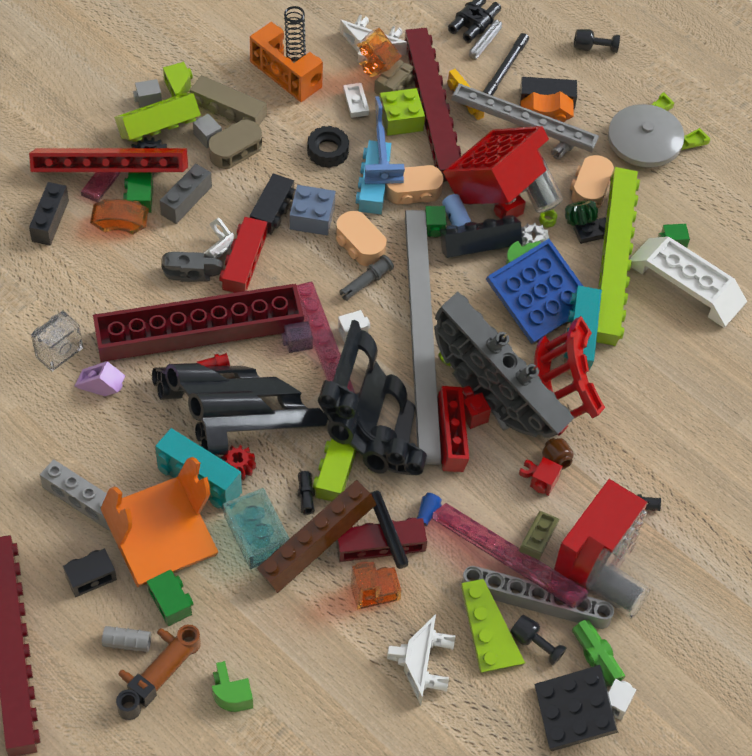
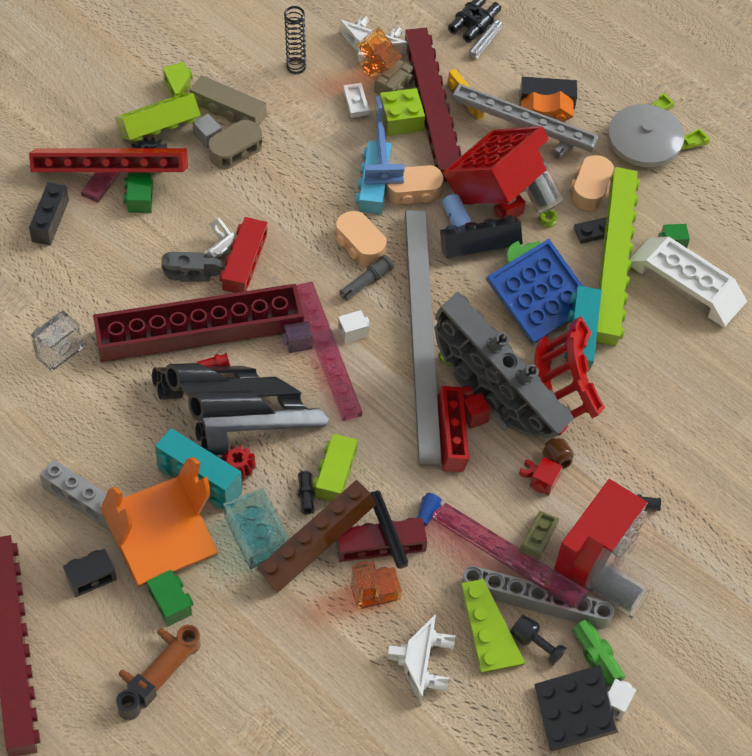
(101, 379): lavender slope -> none
(119, 215): clear orange brick -> none
(126, 639): light grey axle -> none
(147, 92): light grey brick -> none
(185, 193): dark grey brick -> none
(232, 695): bright green brick -> none
(274, 201): black brick -> none
(297, 78): orange plate -> none
(312, 210): sand blue brick -> none
(330, 134): black tyre -> none
(355, 416): black panel -> none
(435, 220): green brick -> none
(517, 47): black piece -> none
(541, 234): white gear -> none
(581, 212): dark green gear -> none
(585, 39): black piece -> none

